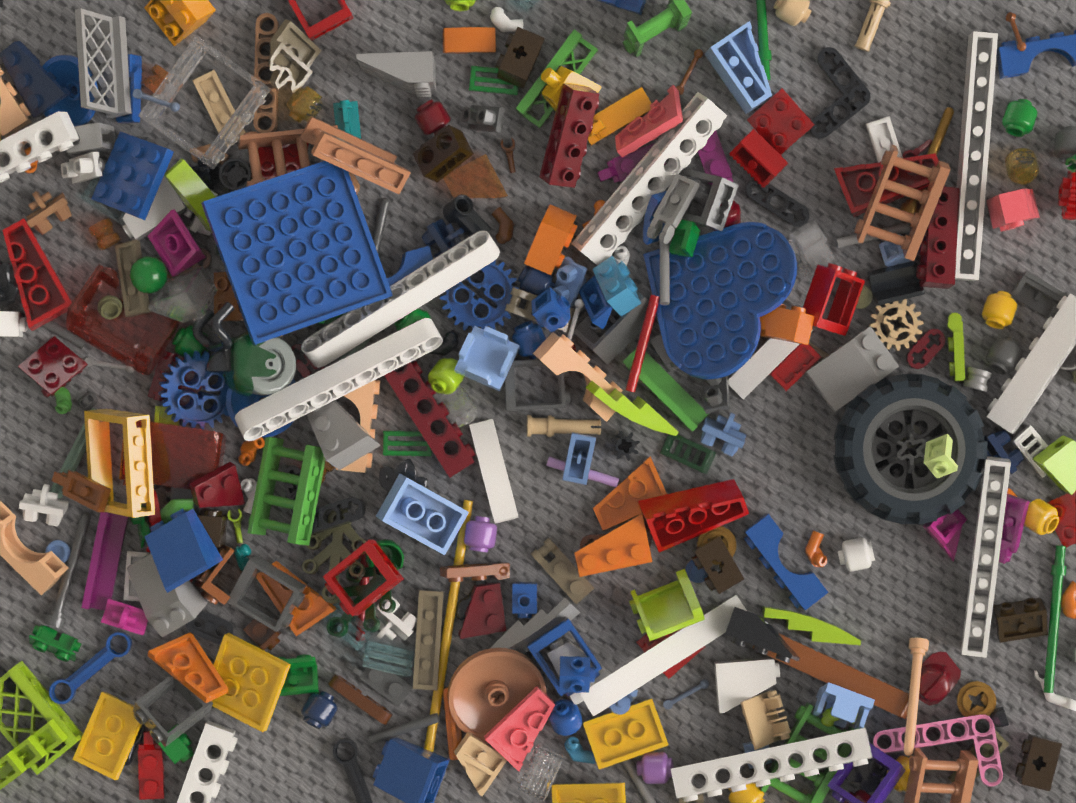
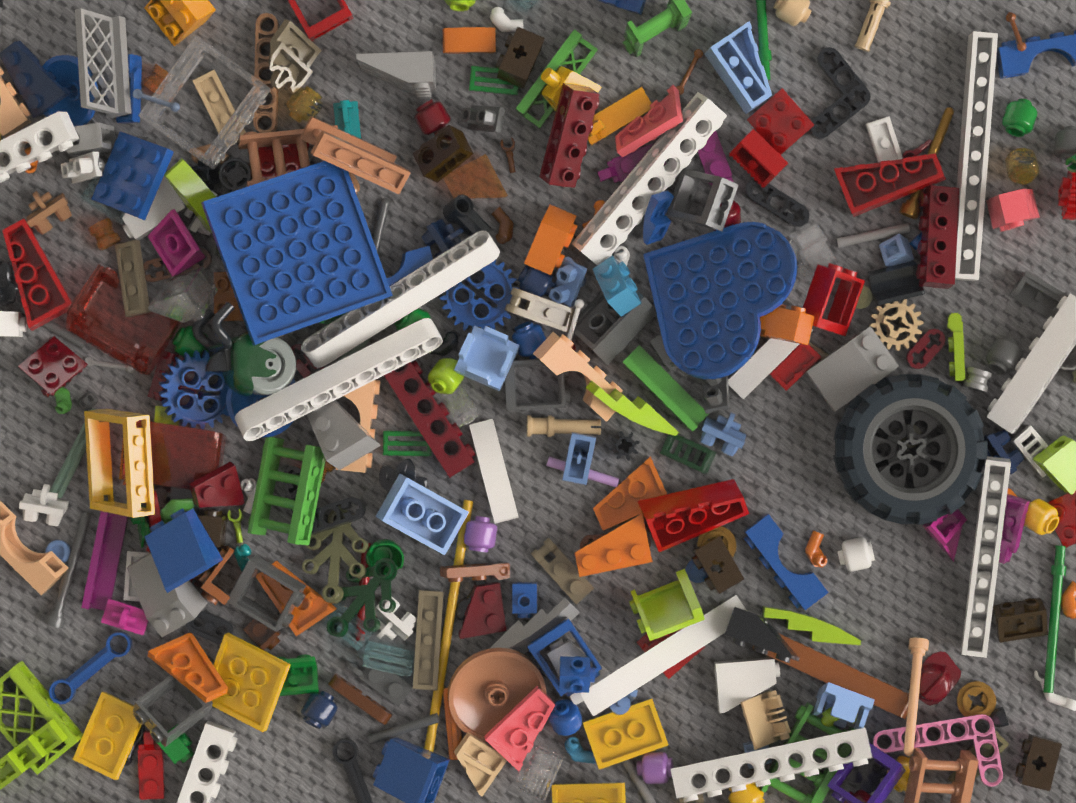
(45, 641): green hinge -> none
(83, 489): dark orange hinge -> none
(109, 307): olive plate -> none
(148, 274): green hair -> none
(249, 451): orange arm -> none
(383, 564): red window -> none
(551, 310): blue brick -> none
(595, 302): blue slope -> none
(642, 343): red bar -> none
(664, 274): light grey bar -> none
(672, 208): light grey hinge -> none
(684, 239): green panel -> none
(704, 684): sand blue hinge -> none
(918, 221): nougat fence -> none
(938, 456): yellowish green bracket -> none
(999, 310): yellow head -> none

